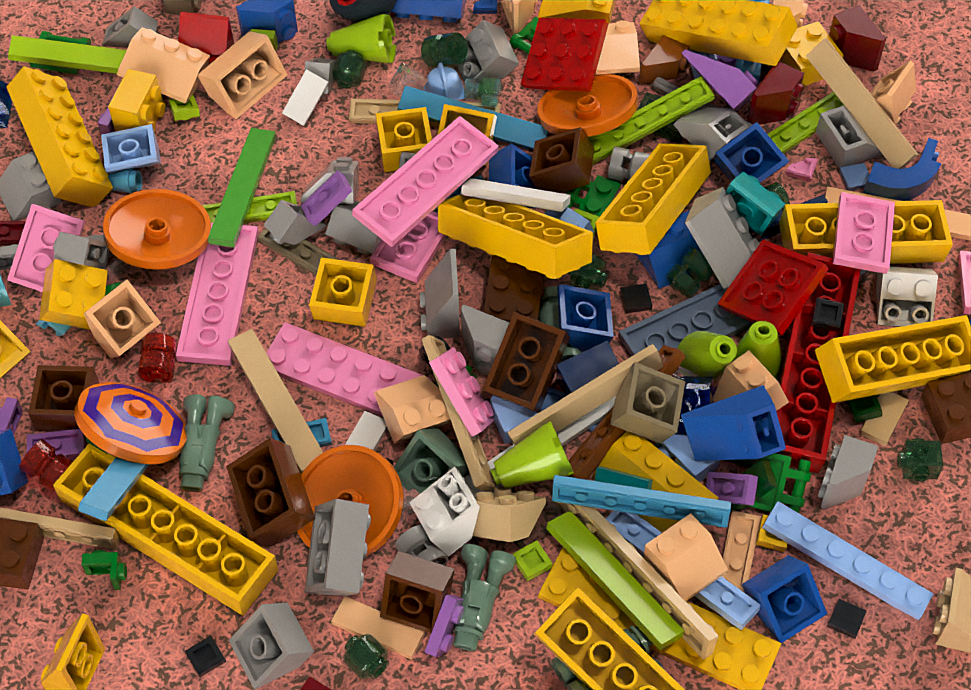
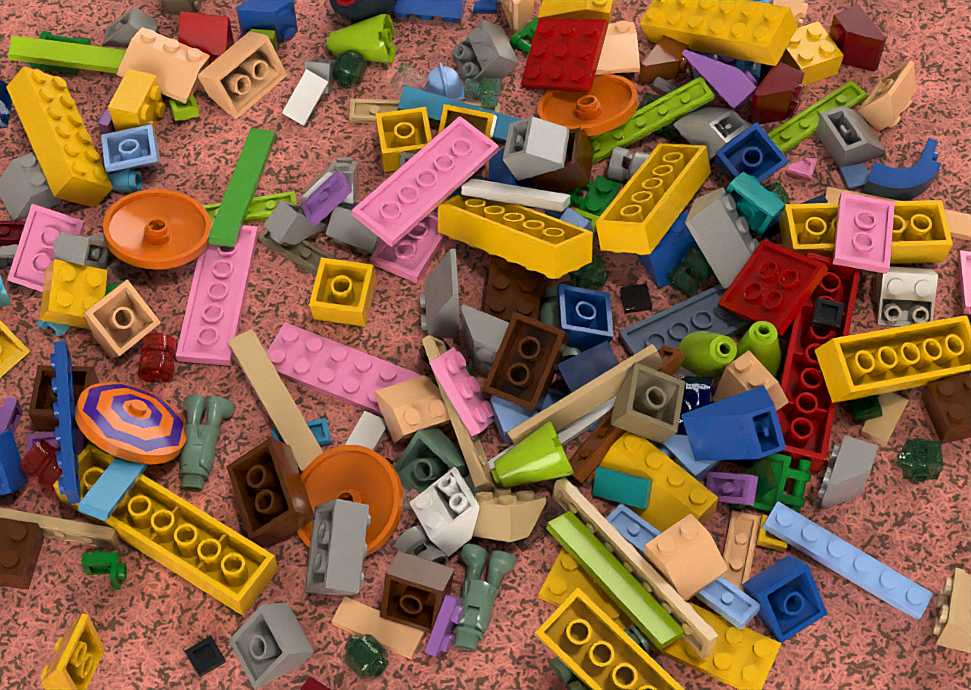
(66, 431): none -> blue plate
(445, 48): clear green wheel -> none
(532, 560): lime plate -> none
(535, 147): none -> light grey slope
(640, 501): dark azure tile -> none
(847, 618): black tile -> none
(861, 105): tan tile -> none

